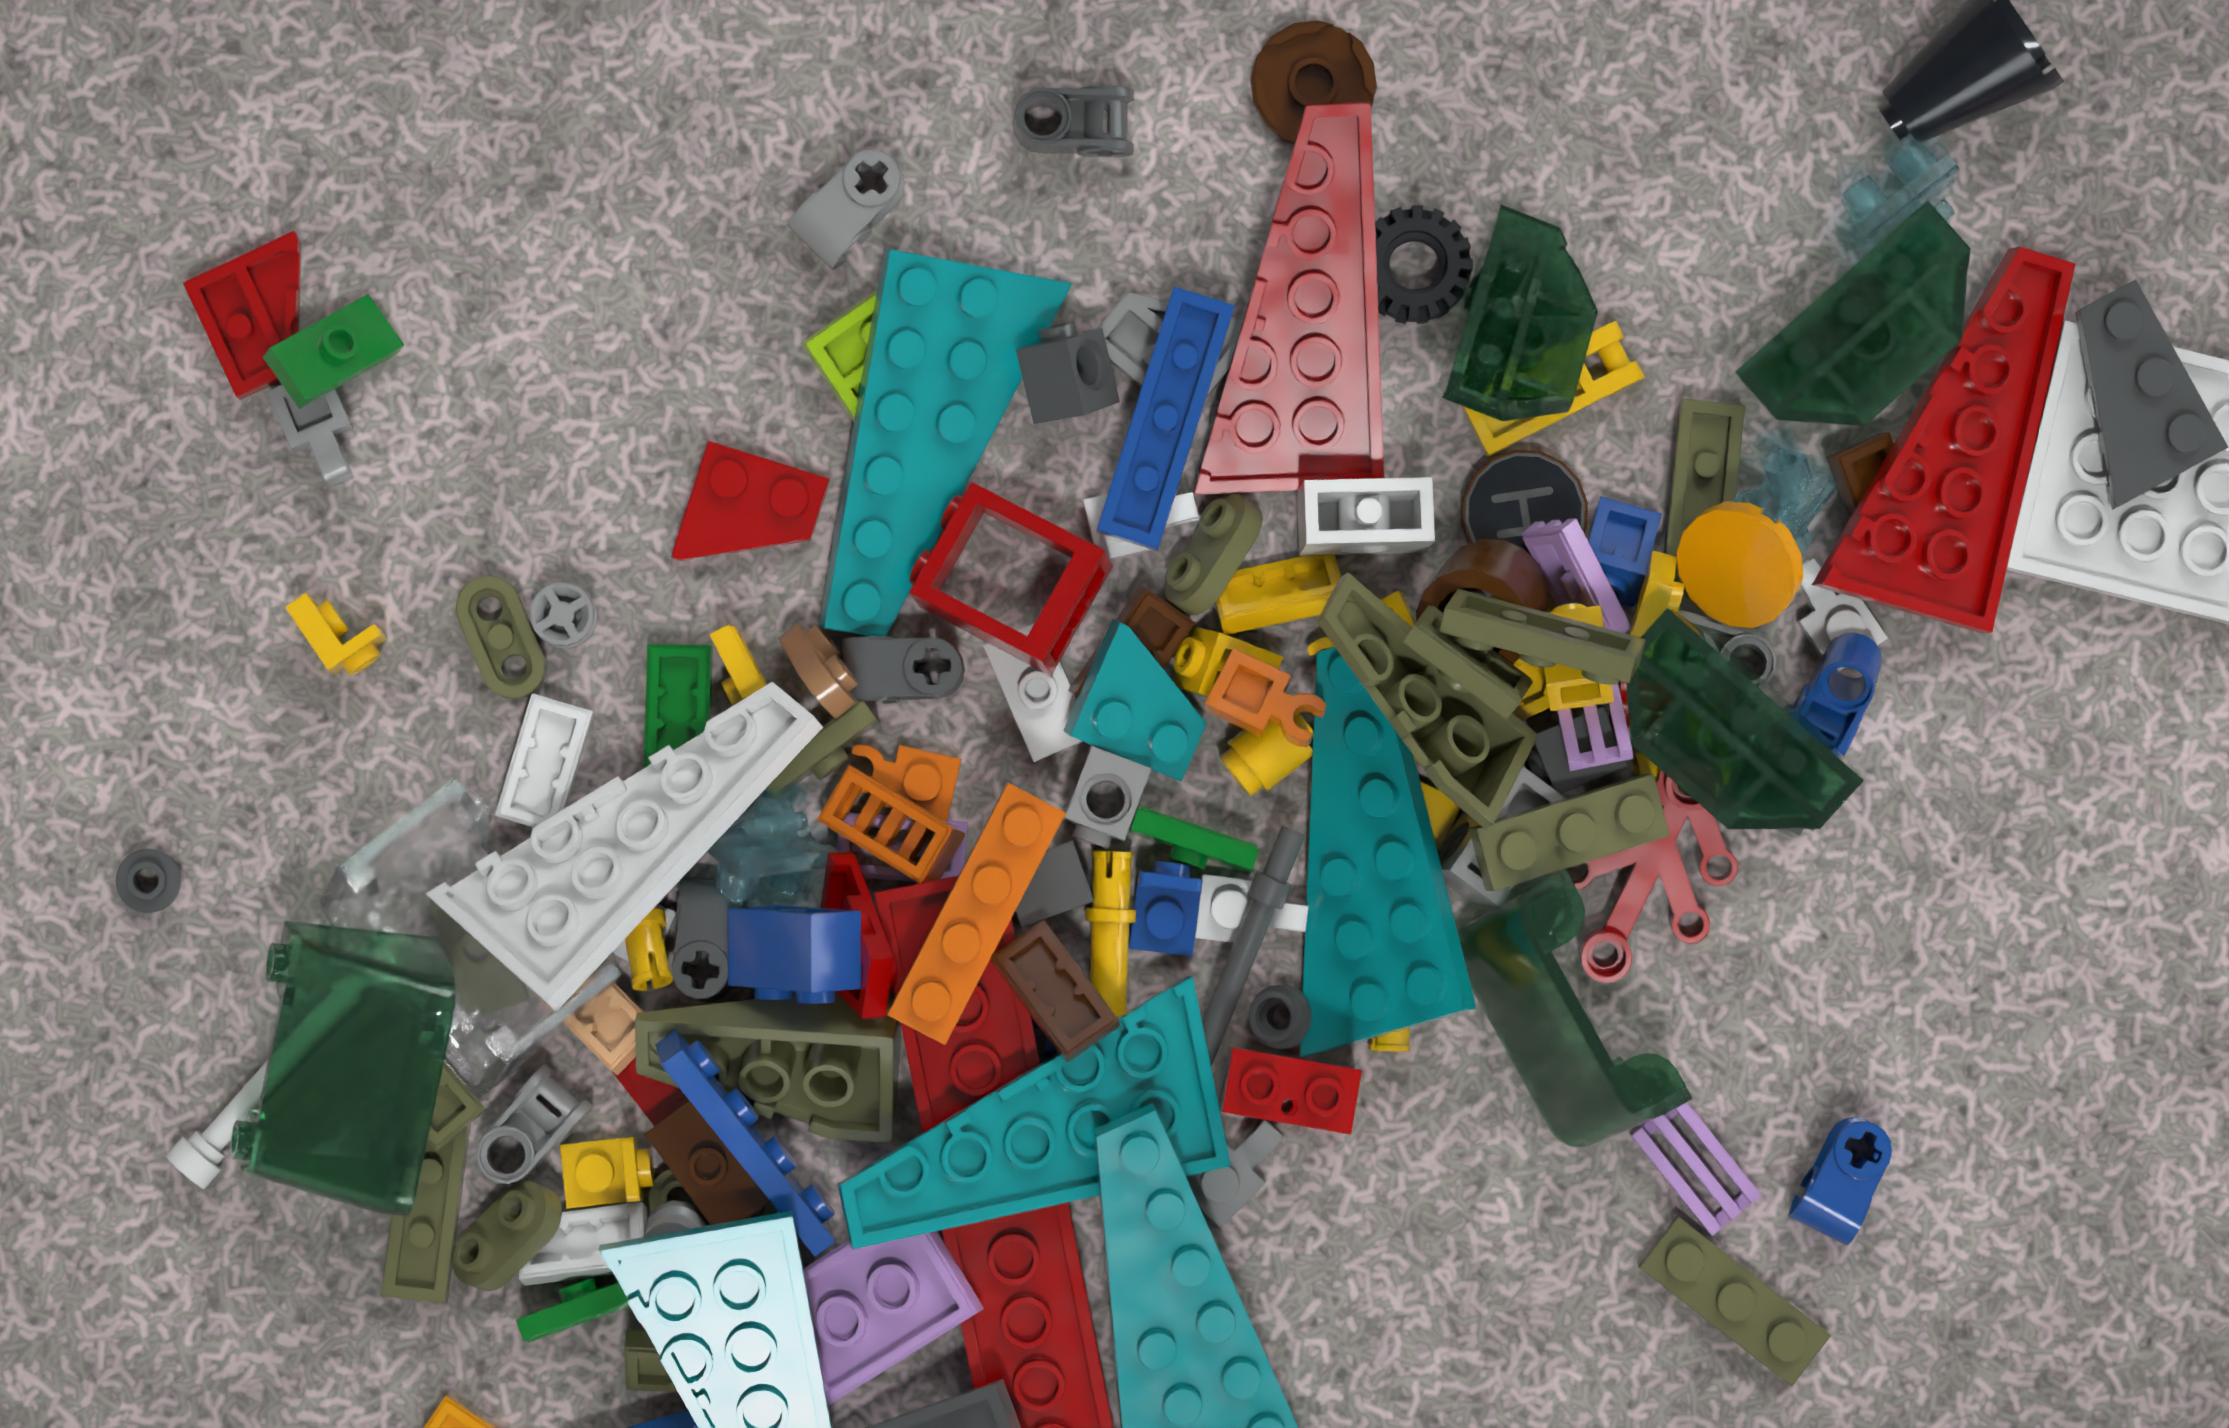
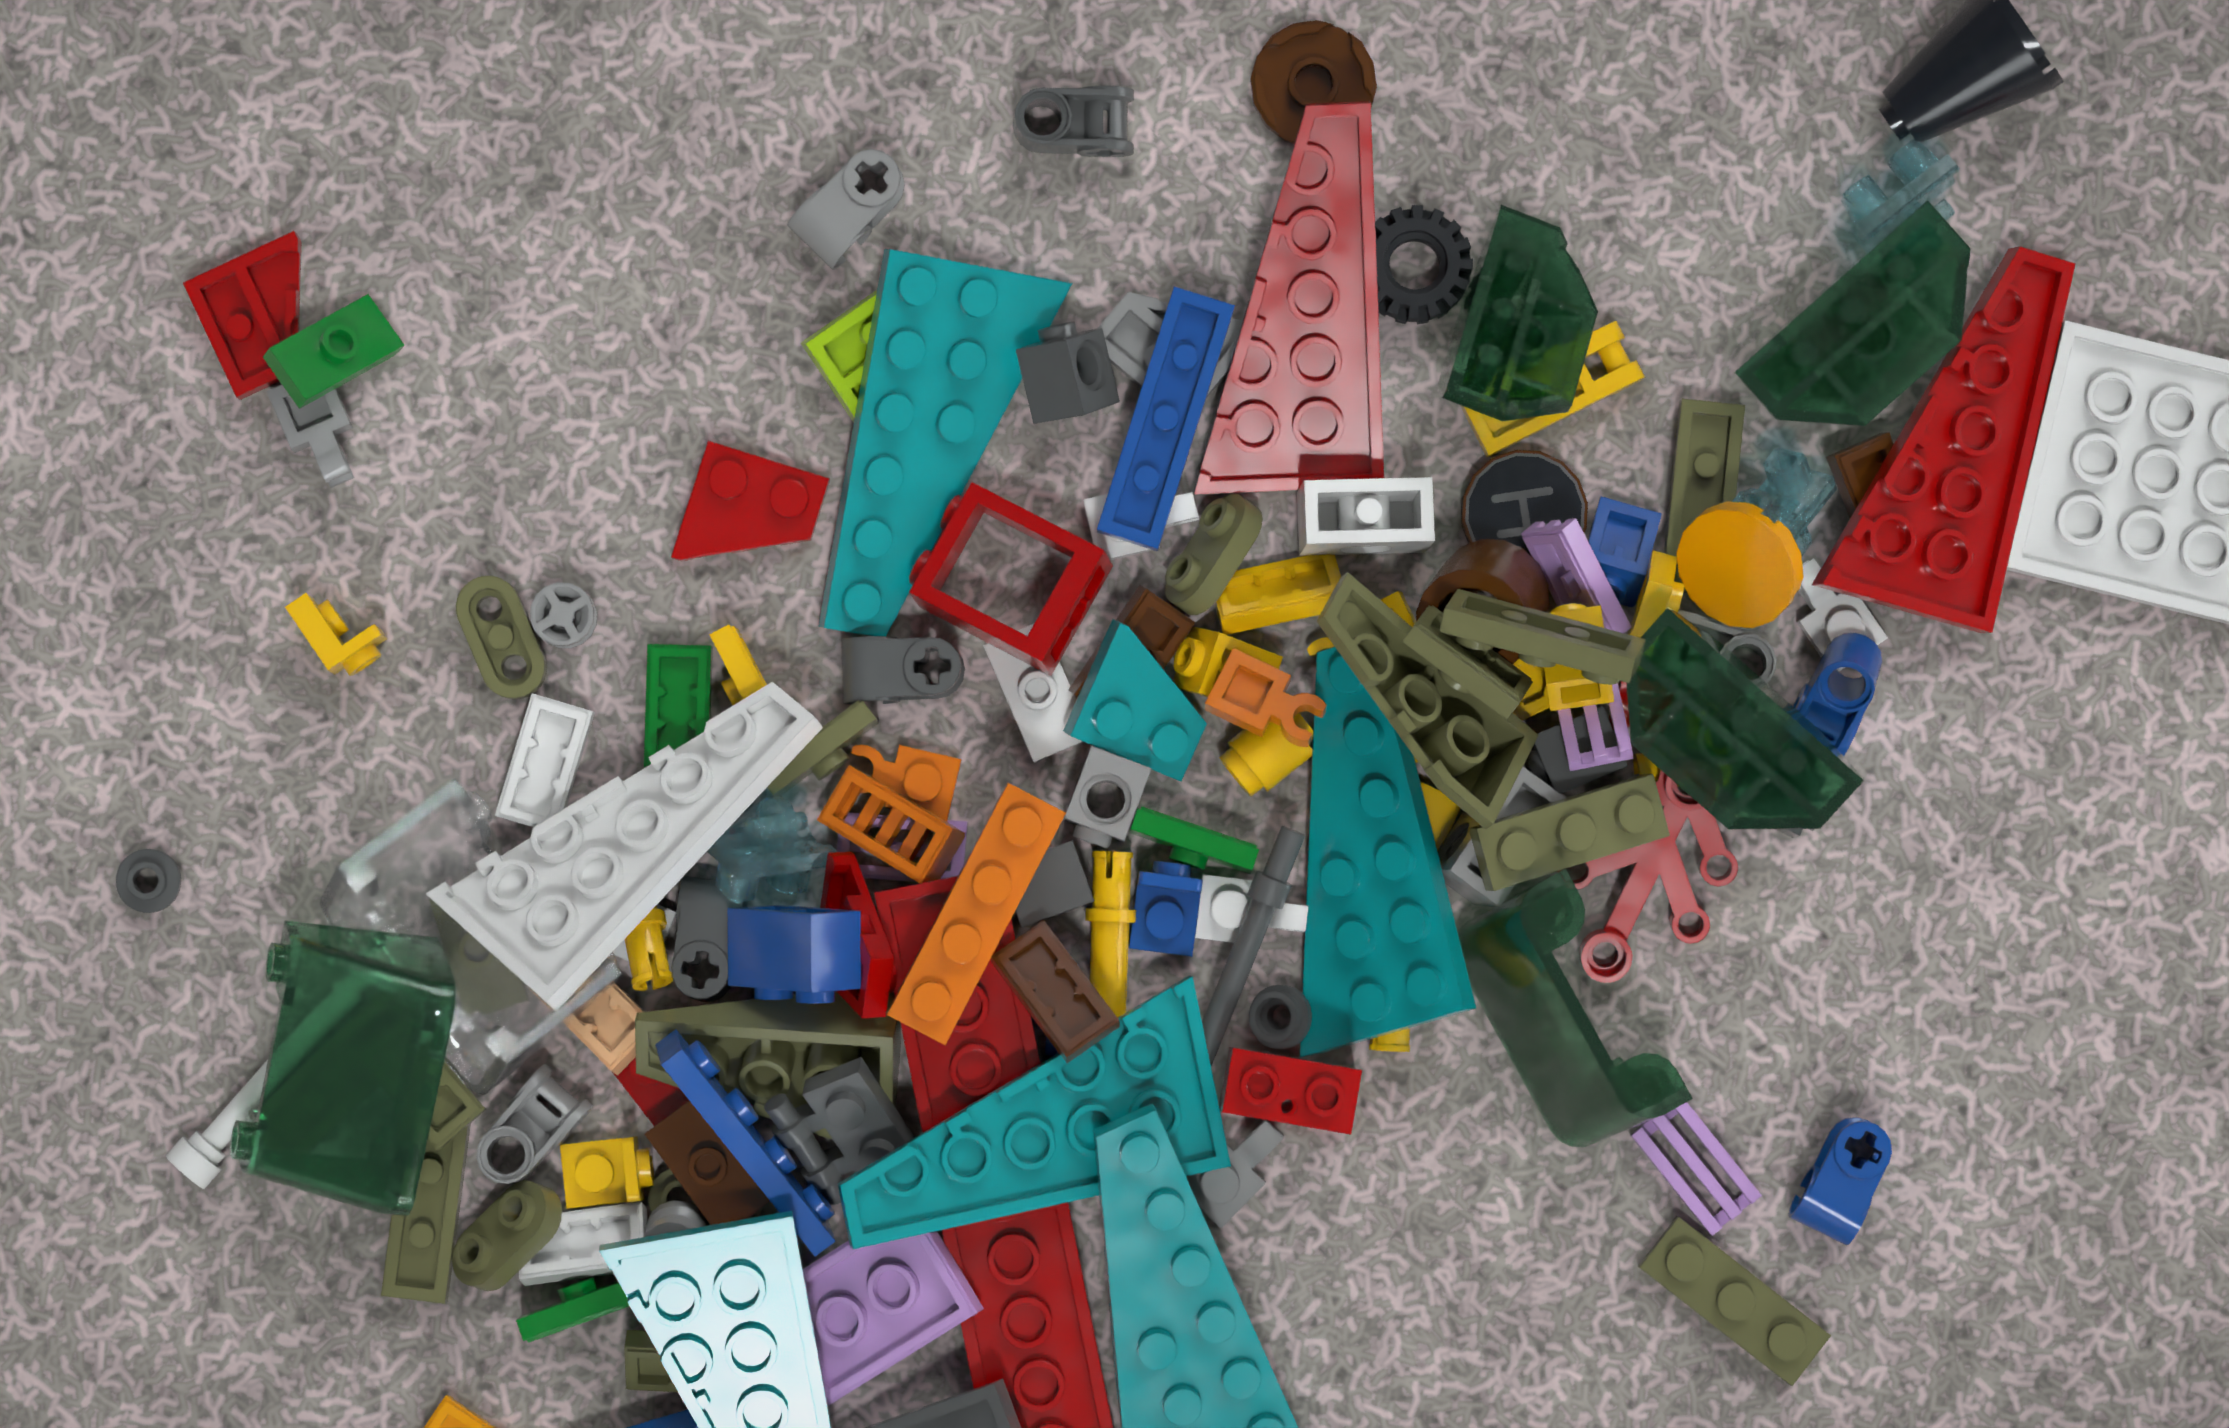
(819, 667): medium nougat plate -> none
(854, 1114): none -> dark grey plate
(2142, 396): dark grey wing -> none

